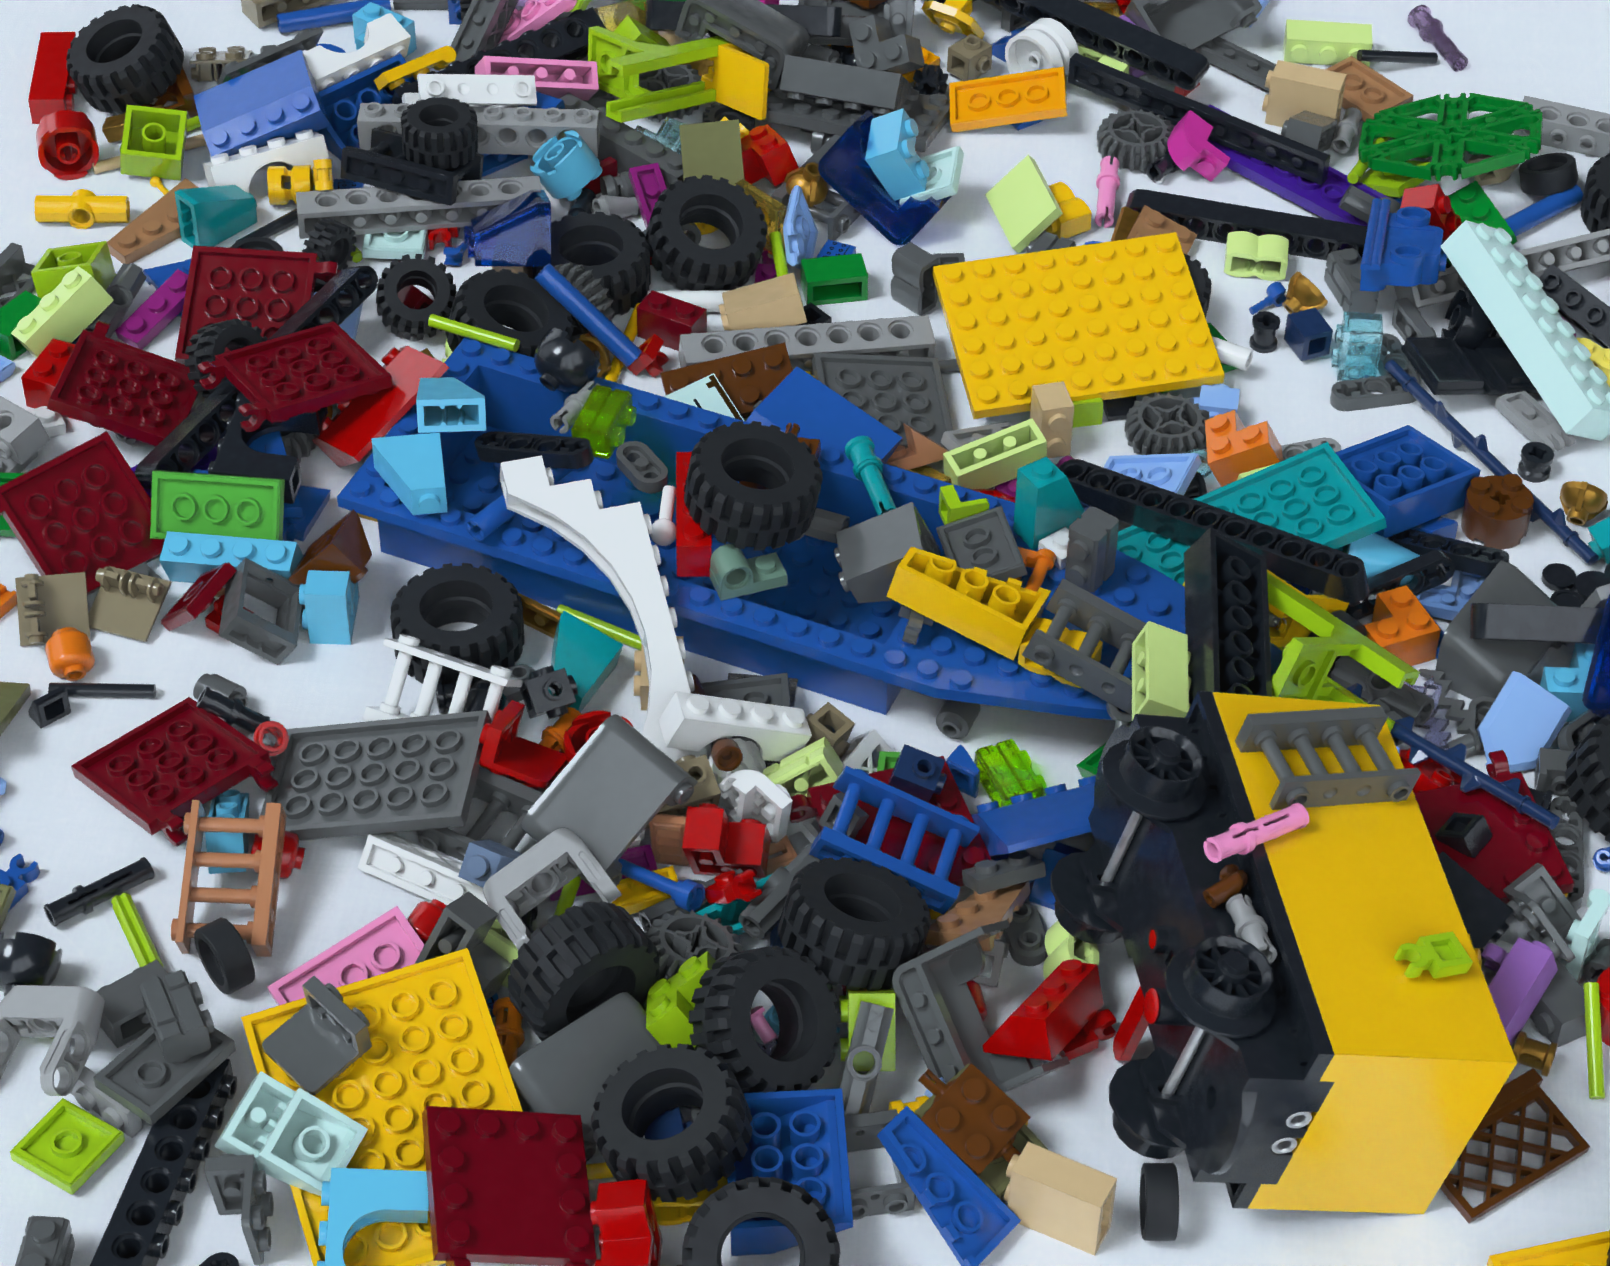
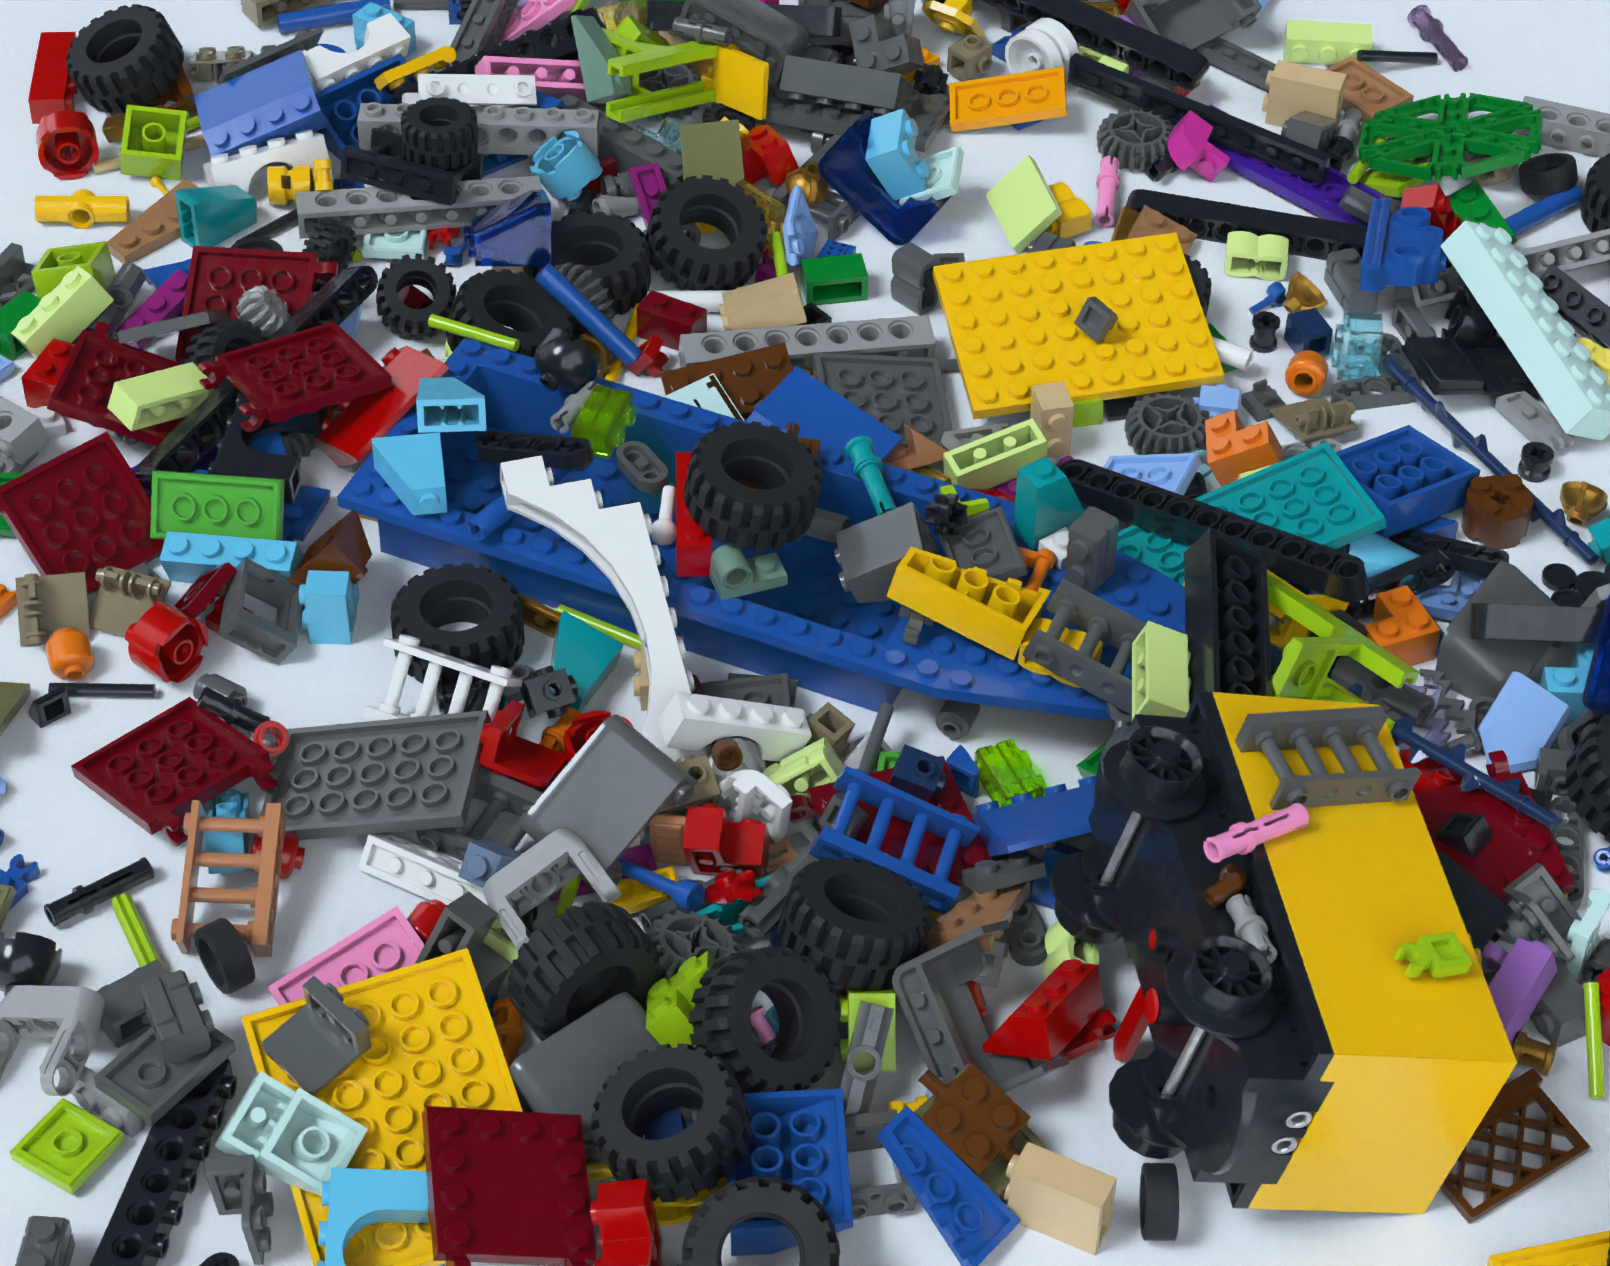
(158, 396): none -> yellowish green brick
(167, 643): none -> red brick
(172, 326): none -> dark grey tile
(263, 310): none -> light grey gear
(593, 54): none -> sand green slope
(702, 31): none -> dark grey pin
(876, 737): none -> dark grey bar
(946, 514): none -> black gear
(1096, 319): none -> dark grey tile
(1261, 400): none -> dark grey tile
(1306, 373): none -> orange head
(1316, 418): none -> dark tan hinge
(1336, 150): none -> black bush

